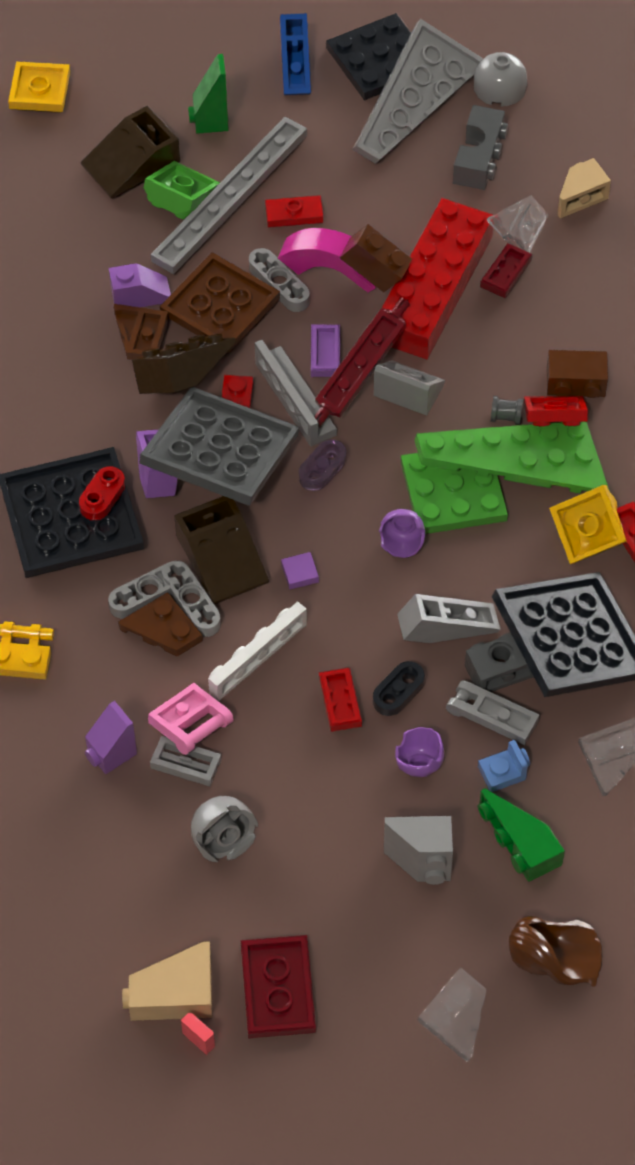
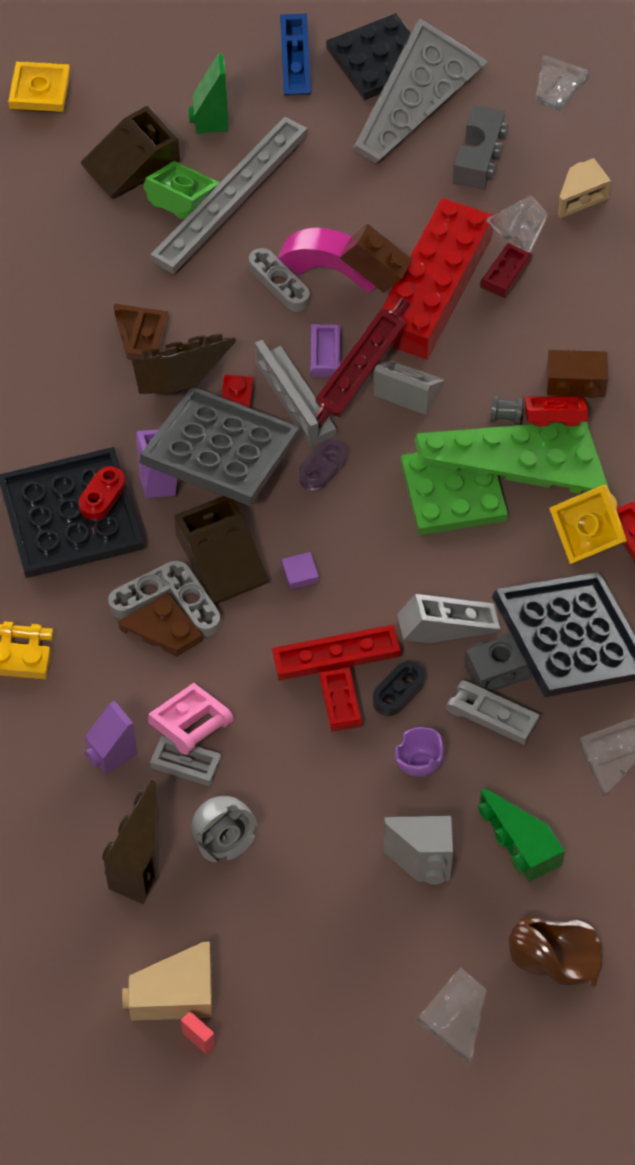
(134, 856): none -> dark brown slope
(138, 286): medium lavender slope -> none
(220, 300): reddish brown plate -> none
(263, 646): white plate -> none
(277, 986): dark red tile -> none
(294, 211): red plate -> none
(336, 652): none -> red plate
(402, 533): medium lavender hair -> none
(500, 79): light grey cylinder -> none
(505, 767): medium blue bracket -> none
(558, 82): none -> clear wing

